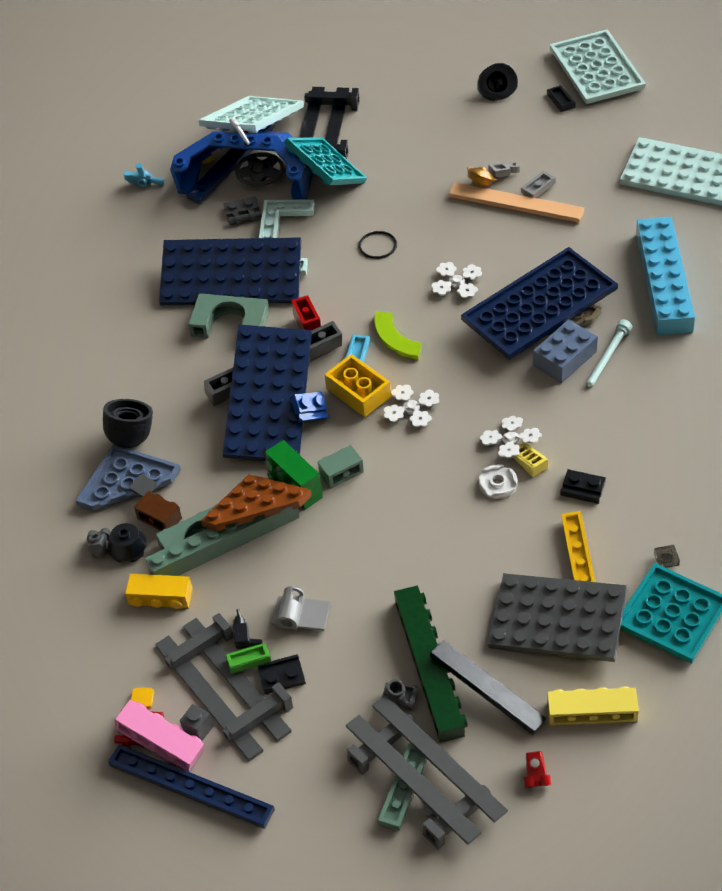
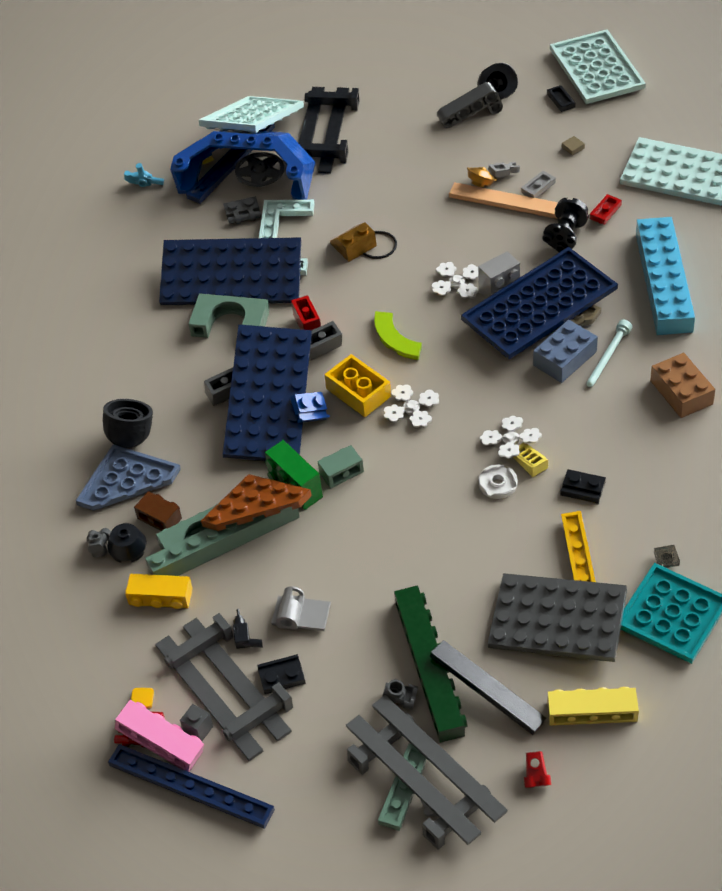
(142, 485): dark grey tile -> none
(236, 126): white piece -> none
(248, 658): bright green tile -> none
(325, 161): teal plate -> none
(355, 241): none -> pearl gold slope
(358, 346): medium azure tile -> none
(469, 104): none -> dark grey beam
(497, 274): none -> light grey brick
(570, 215): none -> black piece
(573, 145): none -> dark tan tile
(605, 209): none -> red plate
(682, 385): none -> medium nougat brick

